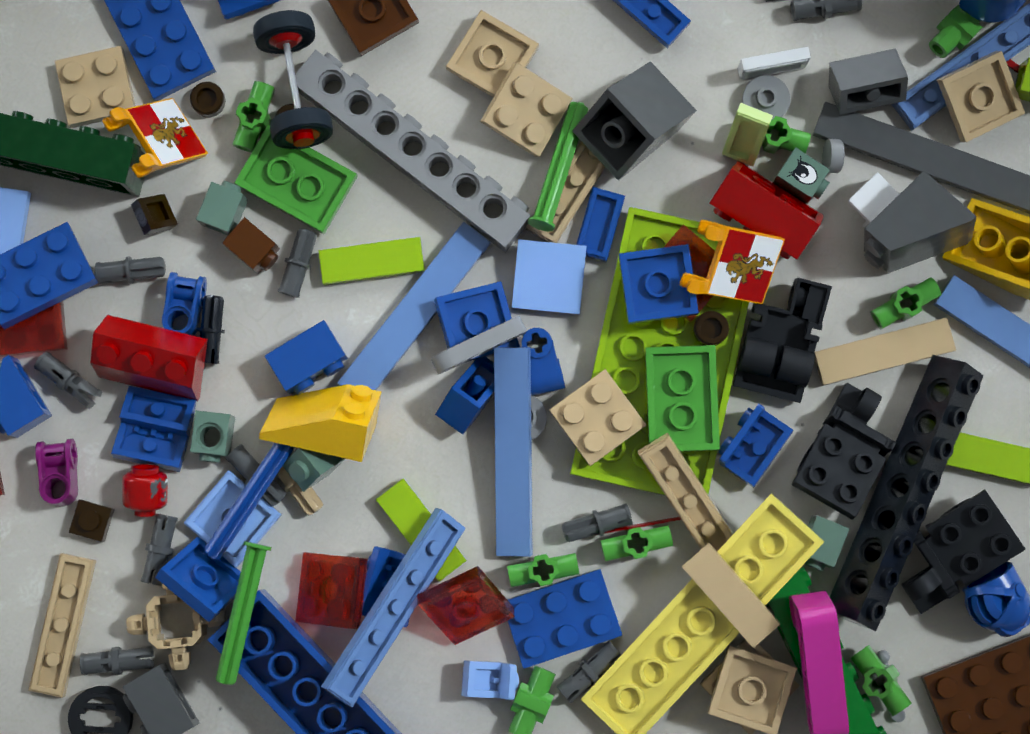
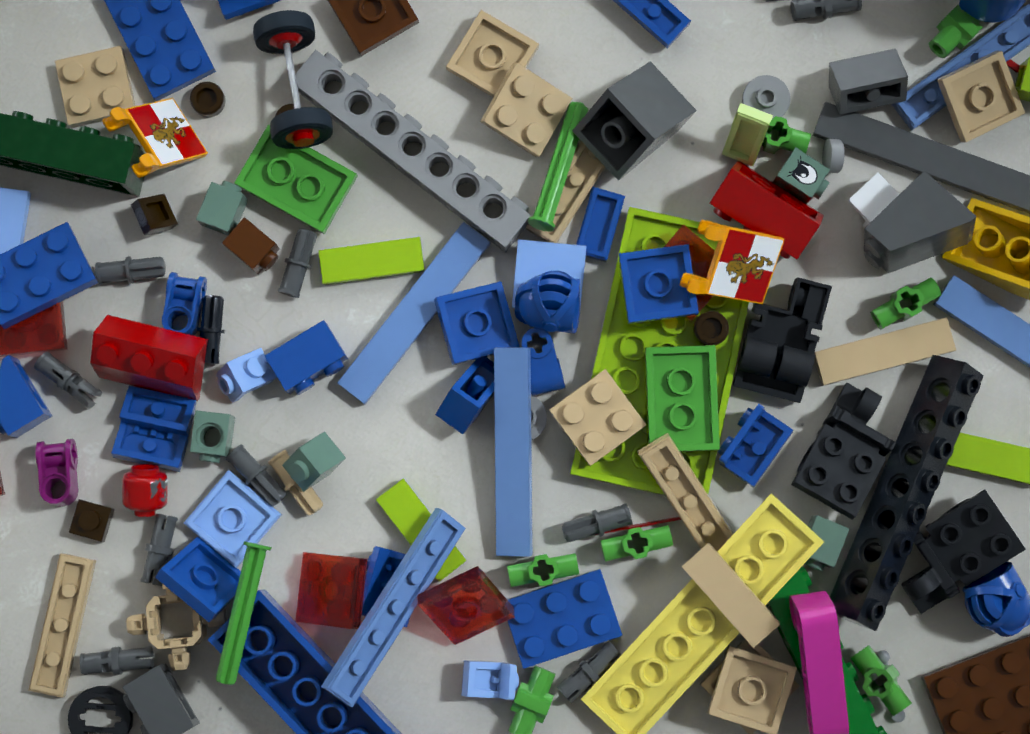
(245, 374): none -> light blue bracket
(247, 500): blue axle -> none
(258, 100): bright green axle -> none
(325, 421): yellow slope -> none
(478, 345): light grey beam -> none
(549, 302): none -> blue helmet
(774, 63): white tile -> none

